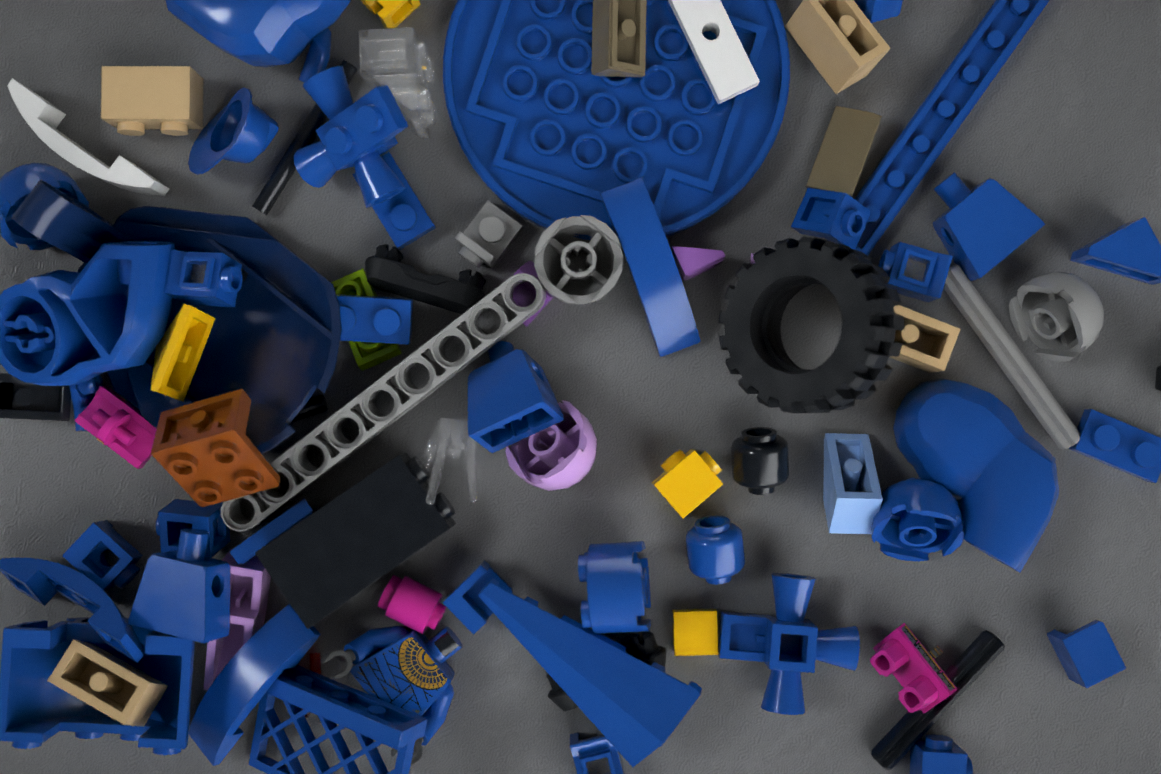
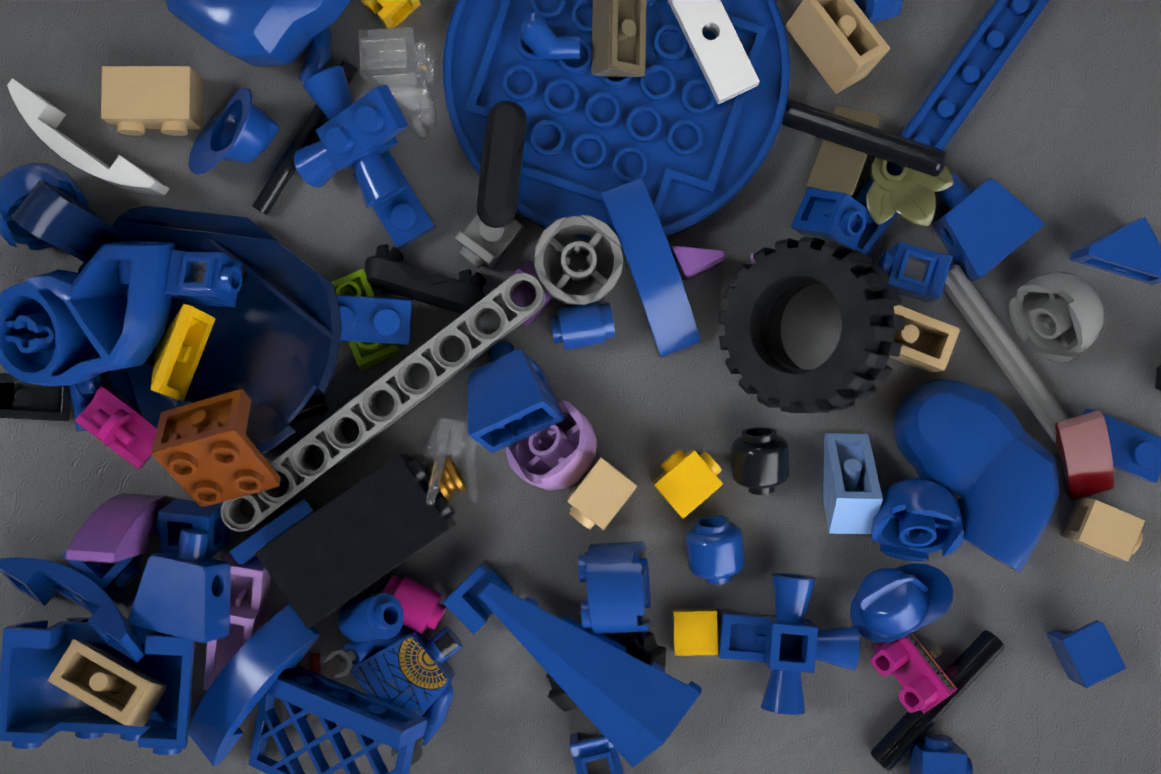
(117, 529): none -> medium lavender slope
(371, 618): none -> blue brick
(451, 480): none -> pearl gold bush
(501, 164): none -> black piece
(545, 42): none -> blue arm
(583, 325): none -> blue brick
(600, 494): none -> tan brick
(865, 138): none -> black axle
(900, 601): none -> blue piece
(906, 194): none -> olive plate
(1085, 455): none -> slope
(1104, 529): none -> tan brick

